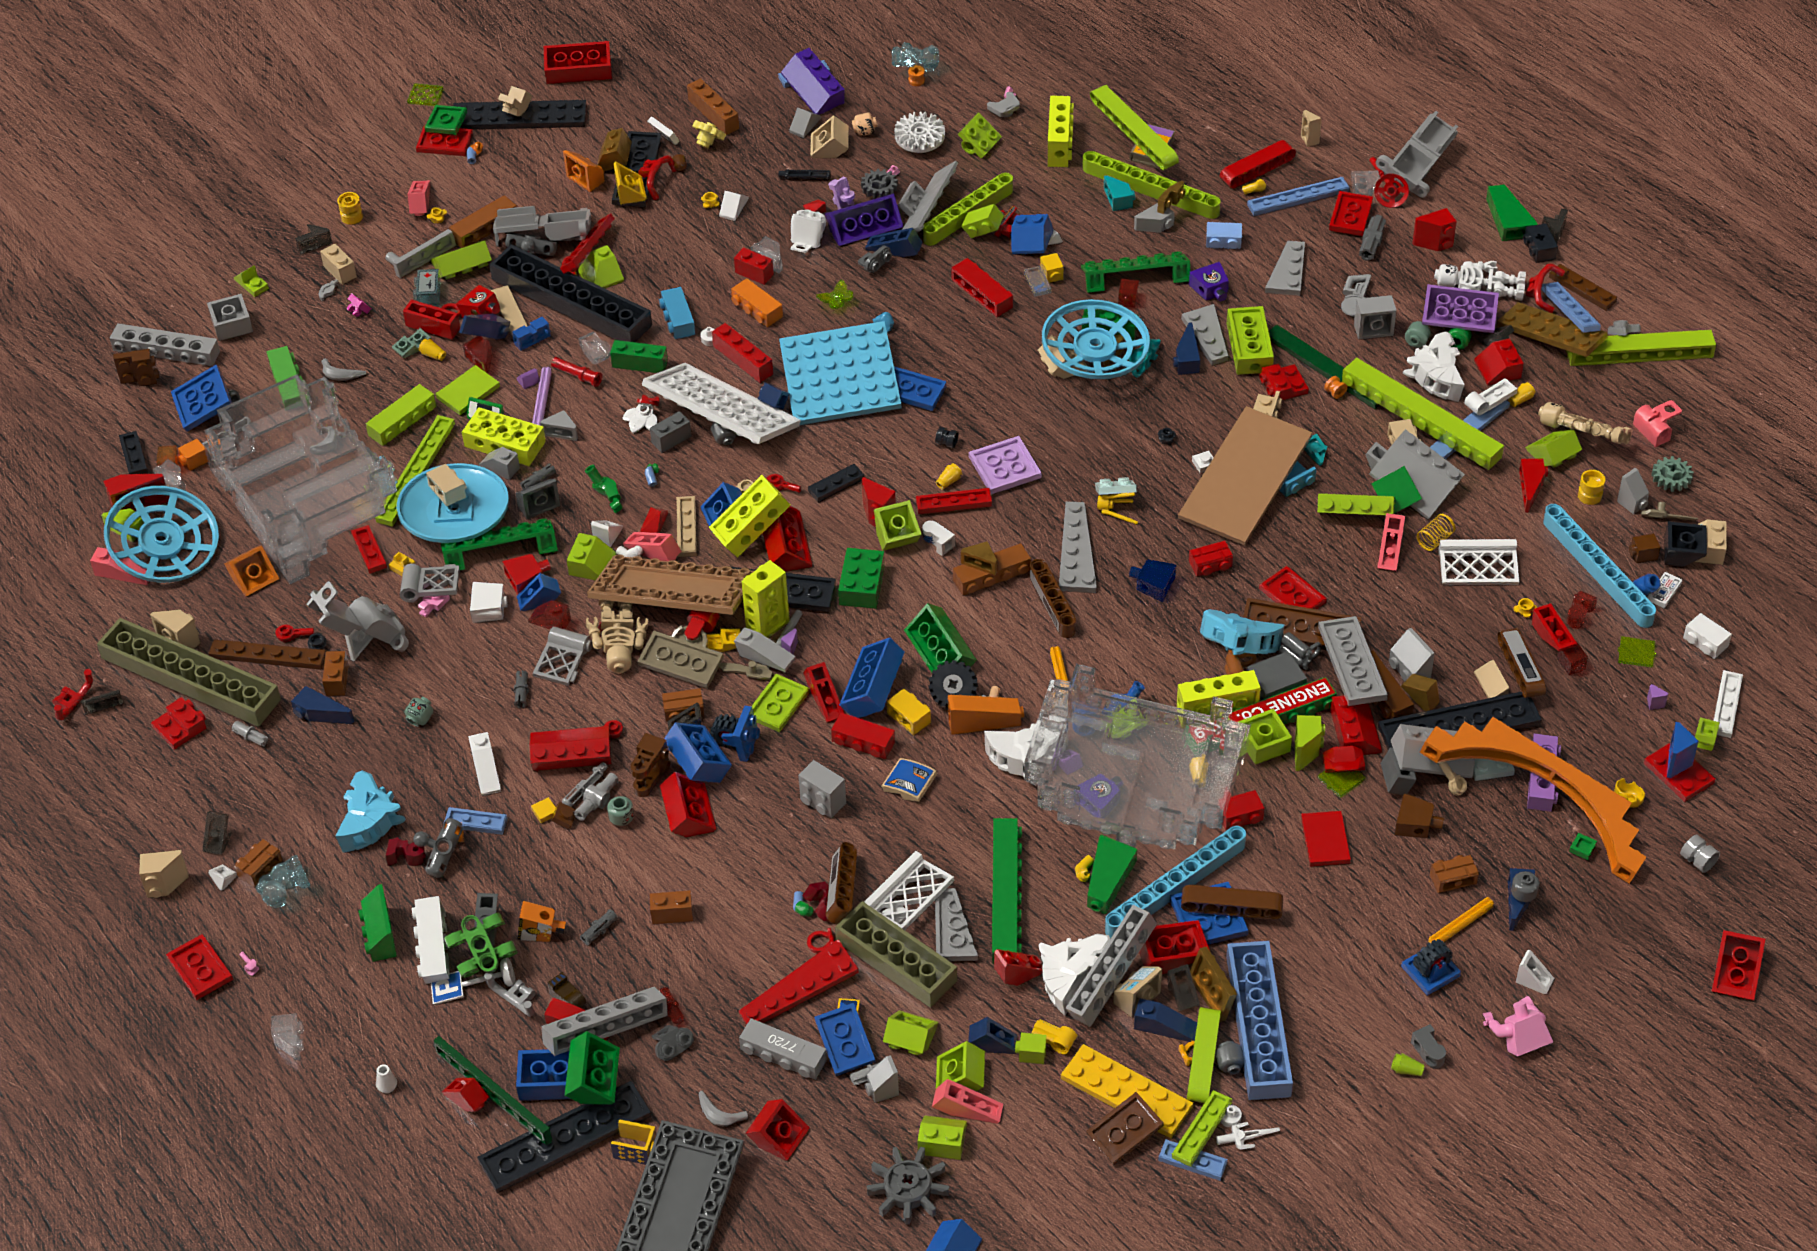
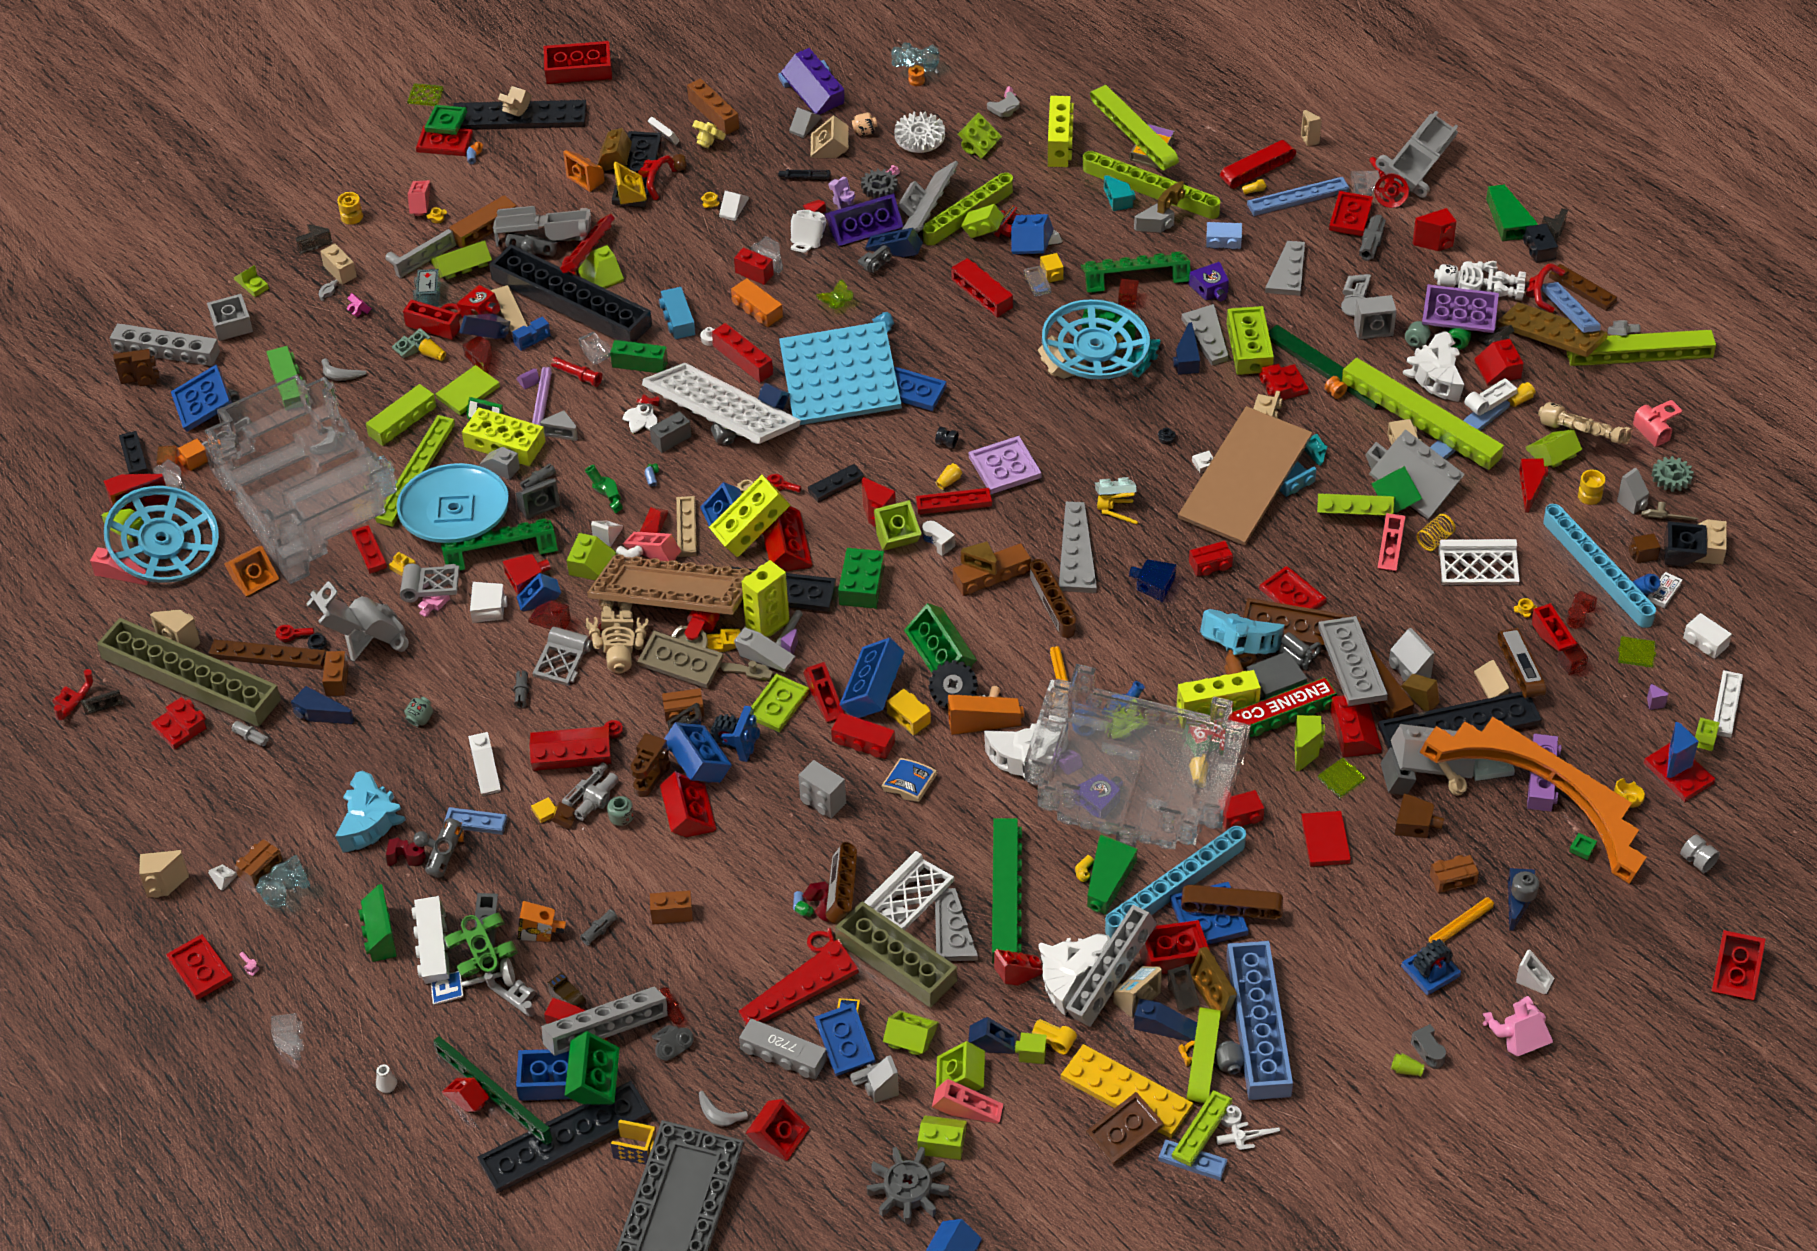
(216, 833): clear smoke slope -> none
(446, 484): tan brick -> none
(1267, 736): lime slope -> none
(1343, 759): red slope -> none

